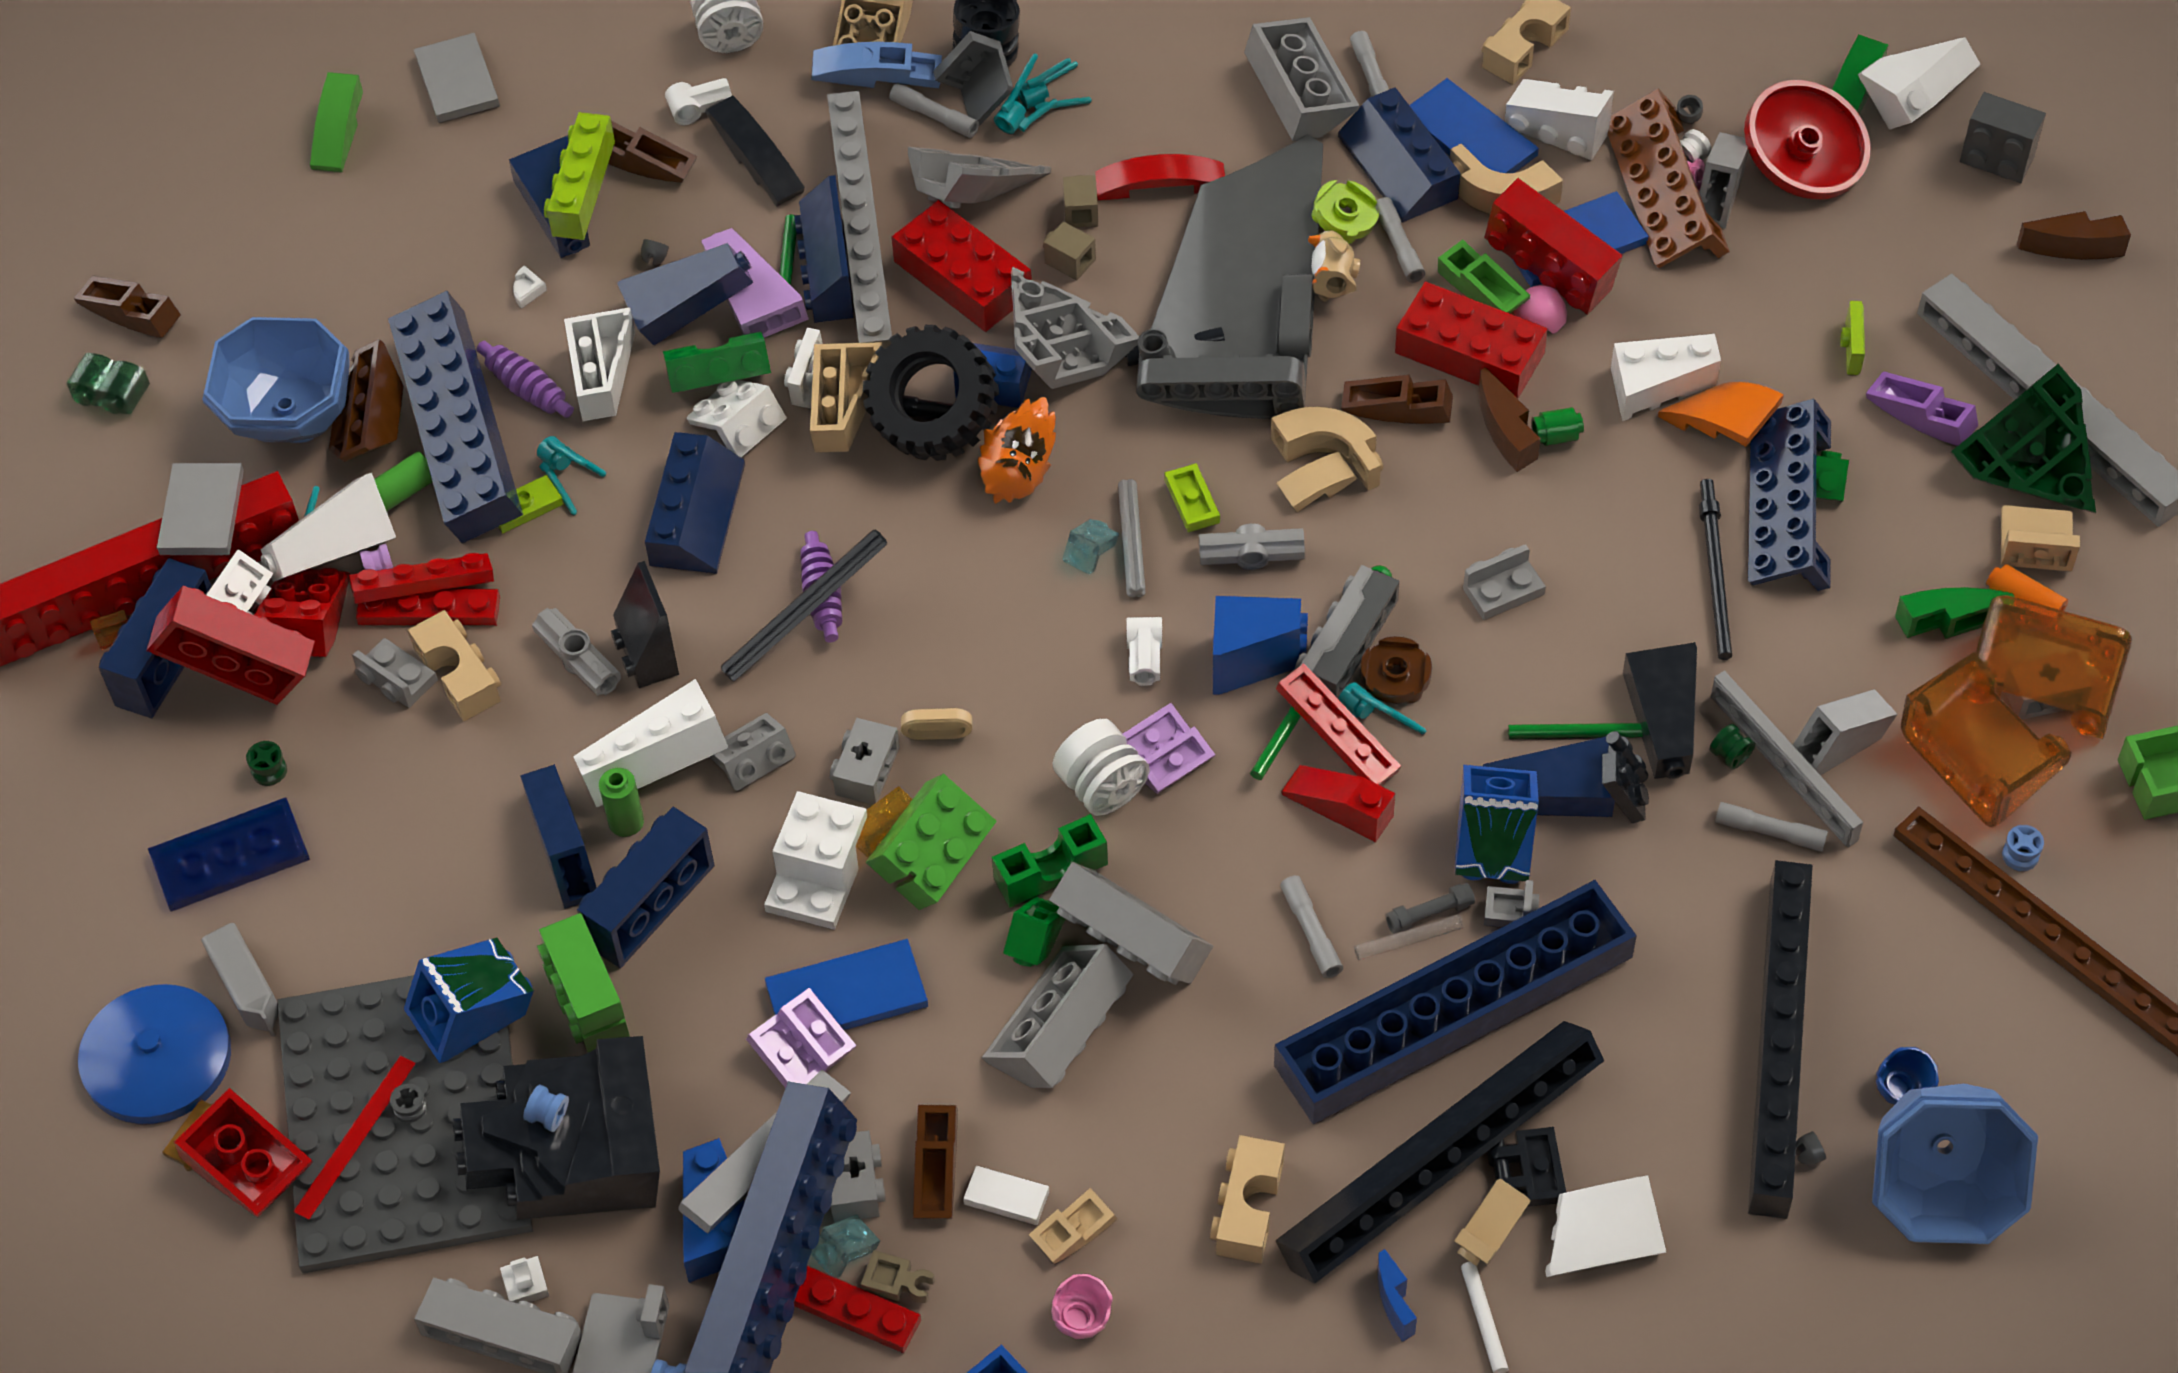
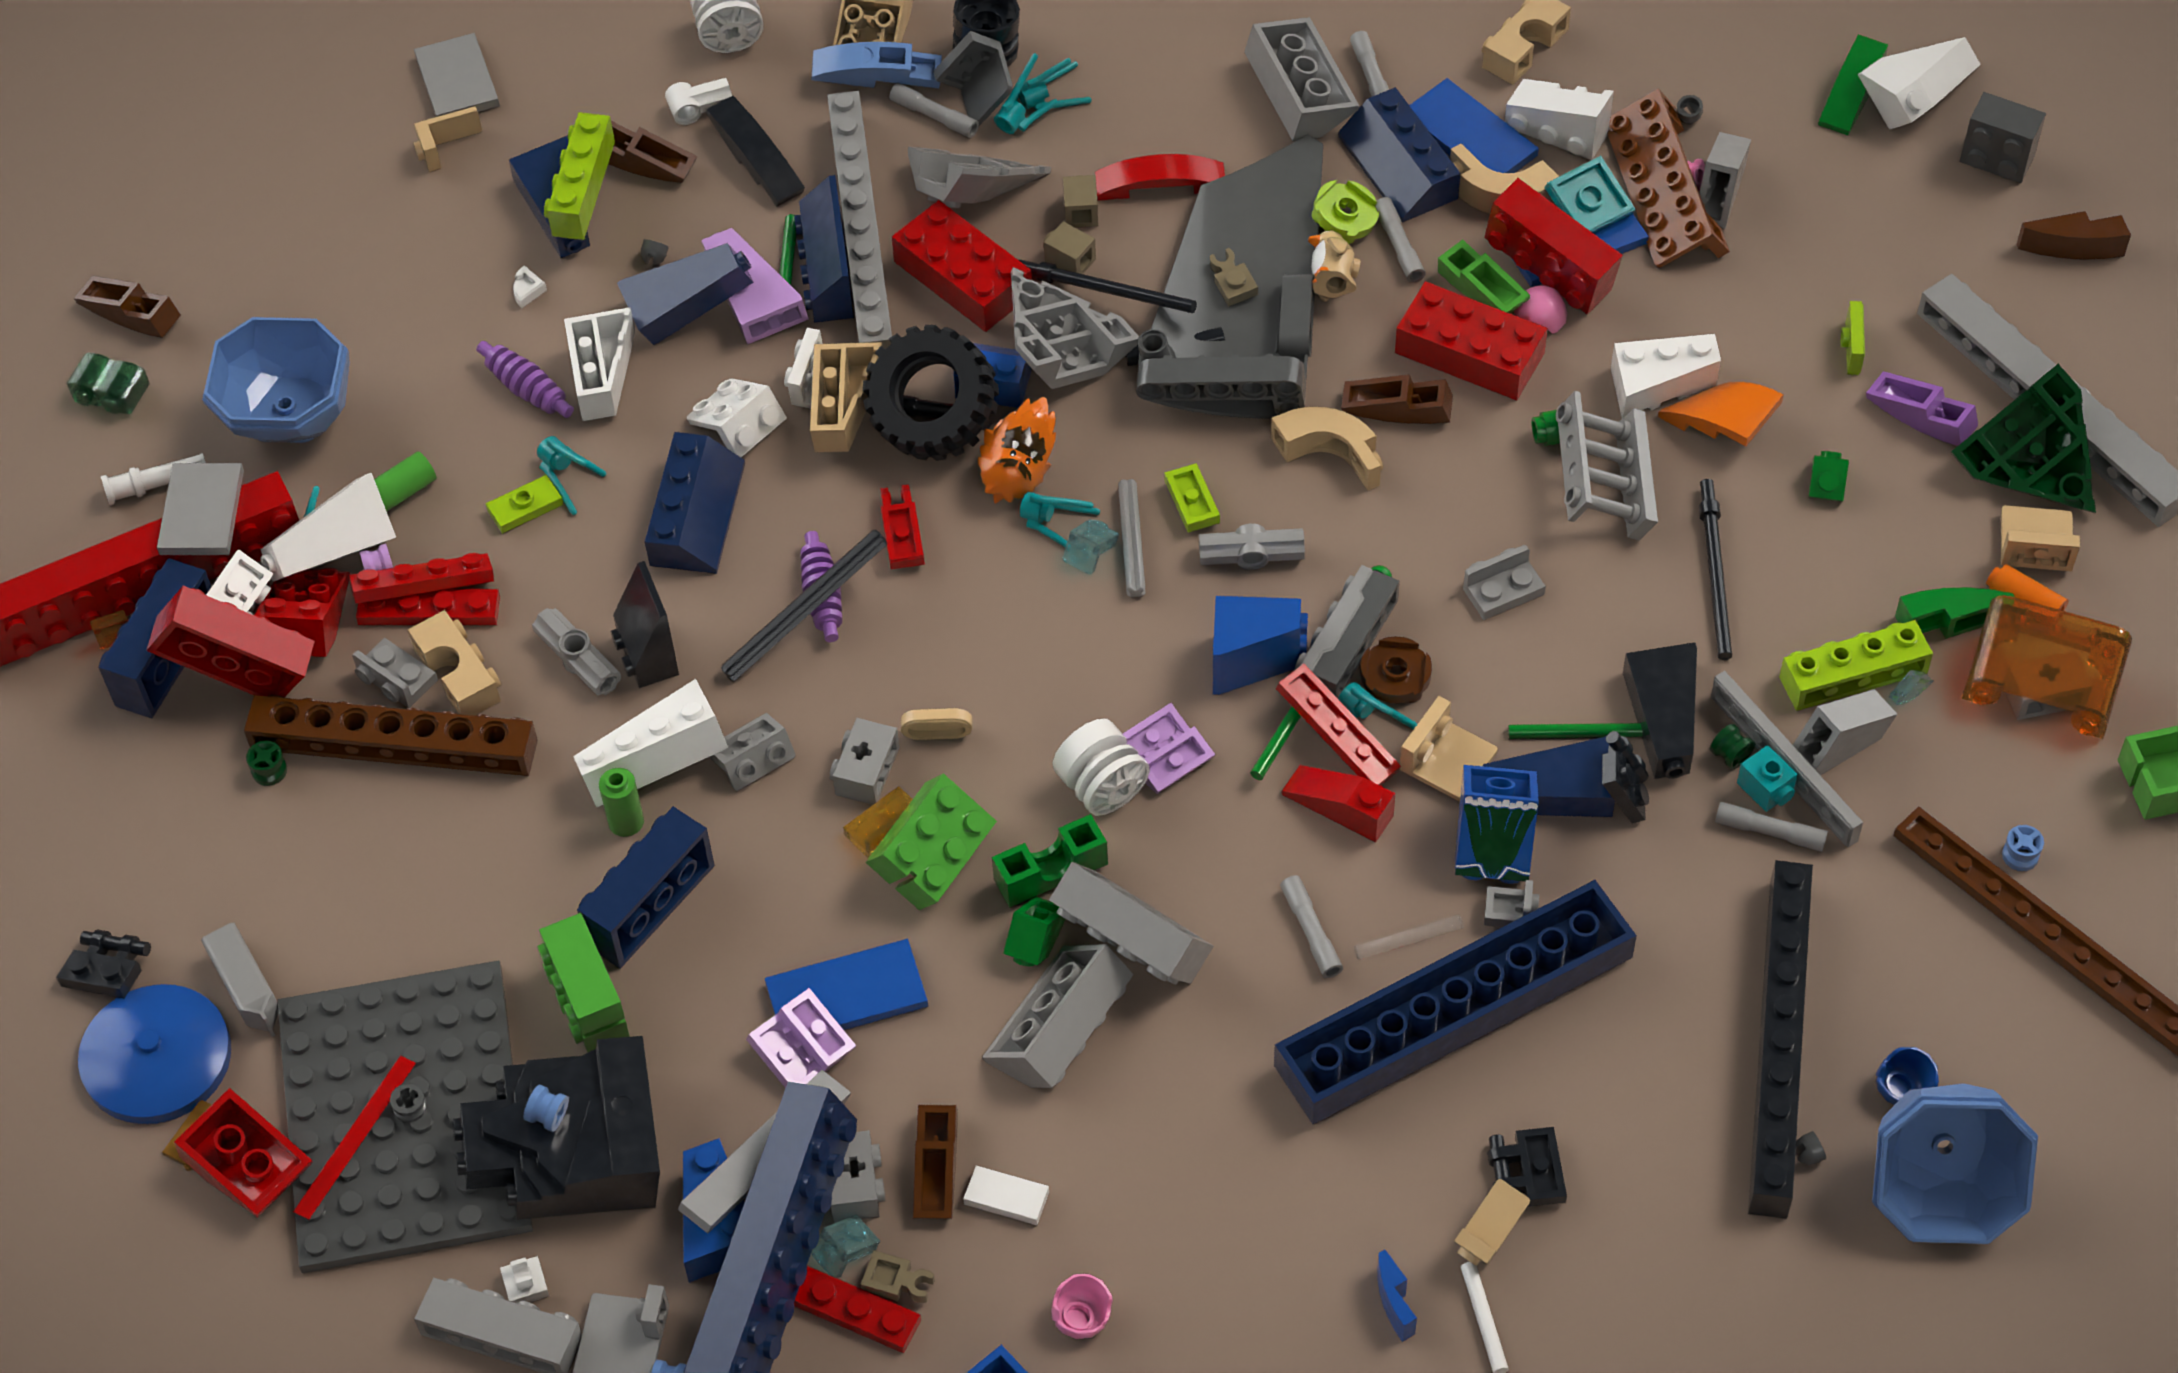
(101, 973): none -> black plate
(136, 481): none -> white pin
(228, 854): clear blue tile -> none
(335, 121): bright green slope -> none
(371, 404): reddish brown wedge -> none
(405, 746): none -> reddish brown brick
(442, 130): none -> tan bracket
(455, 417): brick -> none
(466, 996): blue slope -> none
(559, 835): dark blue slope -> none
(696, 368): green arch -> none
(815, 860): white bracket -> none
(901, 530): none -> red hinge
(1041, 508): none -> teal plant
(1049, 273): none -> black bar
(1074, 1227): tan slope -> none
(1144, 642): white piece -> none
(1233, 281): none -> dark tan plate
(1254, 1168): tan arch -> none
(1314, 479): tan slope -> none
(1401, 918): dark grey bar -> none
(1439, 1151): black brick -> none
(1440, 749): none -> tan bracket
(1507, 422): reddish brown slope -> none
(1591, 195): none -> teal tile
(1605, 1226): white slope -> none
(1632, 457): none -> light grey fence
(1695, 145): white wheel -> none
(1767, 779): none -> teal brick
(1785, 496): dark blue bracket -> none
(1807, 139): red dish -> none
(1854, 664): none -> lime brick
(1910, 687): none -> clear light blue tile
(1979, 741): clear orange windscreen -> none

